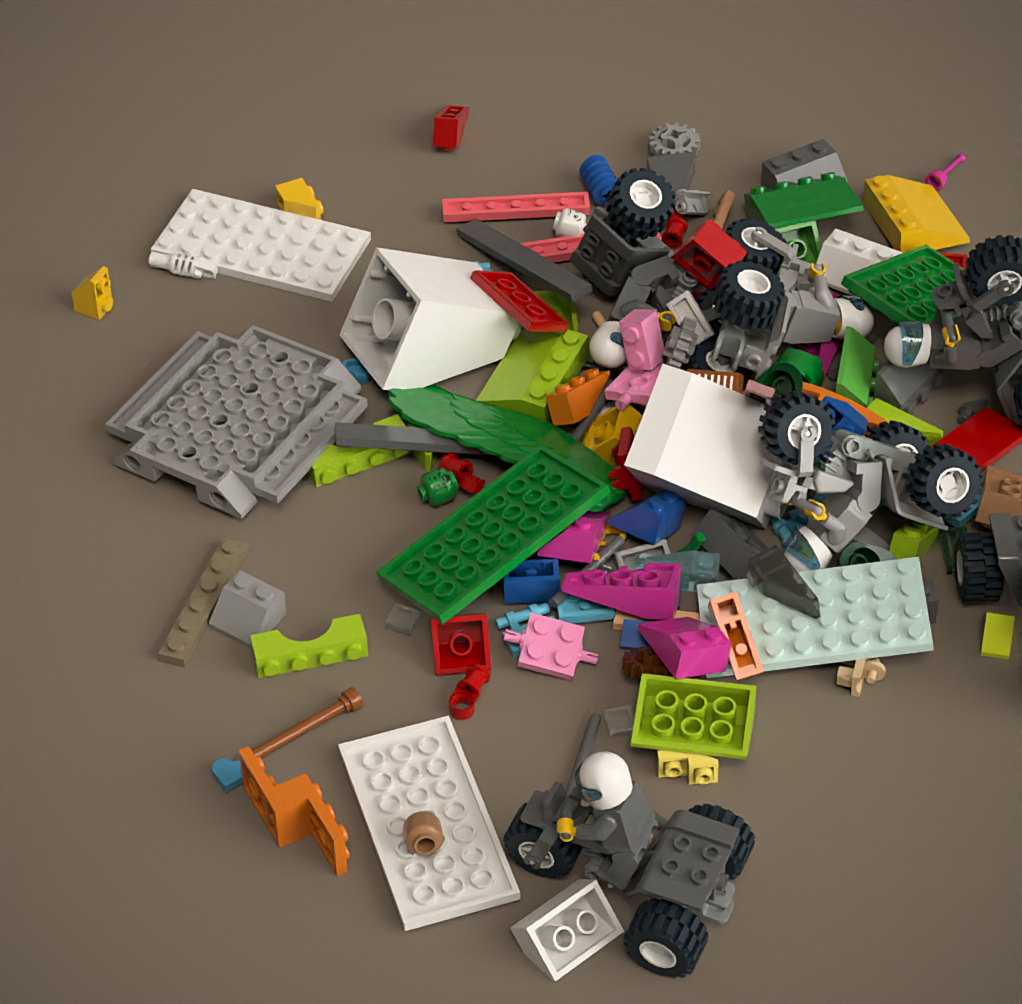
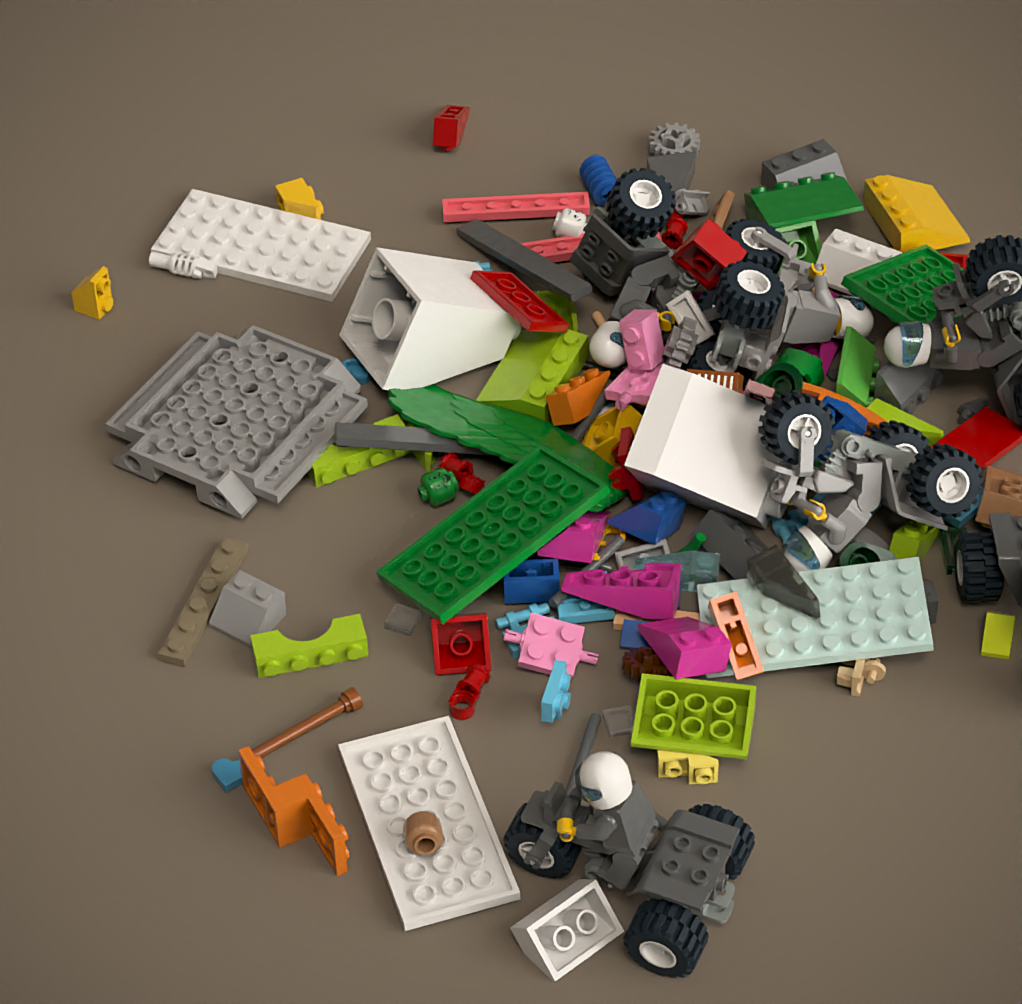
(556, 695): none -> medium azure plate
(941, 175): dark pink hinge -> none

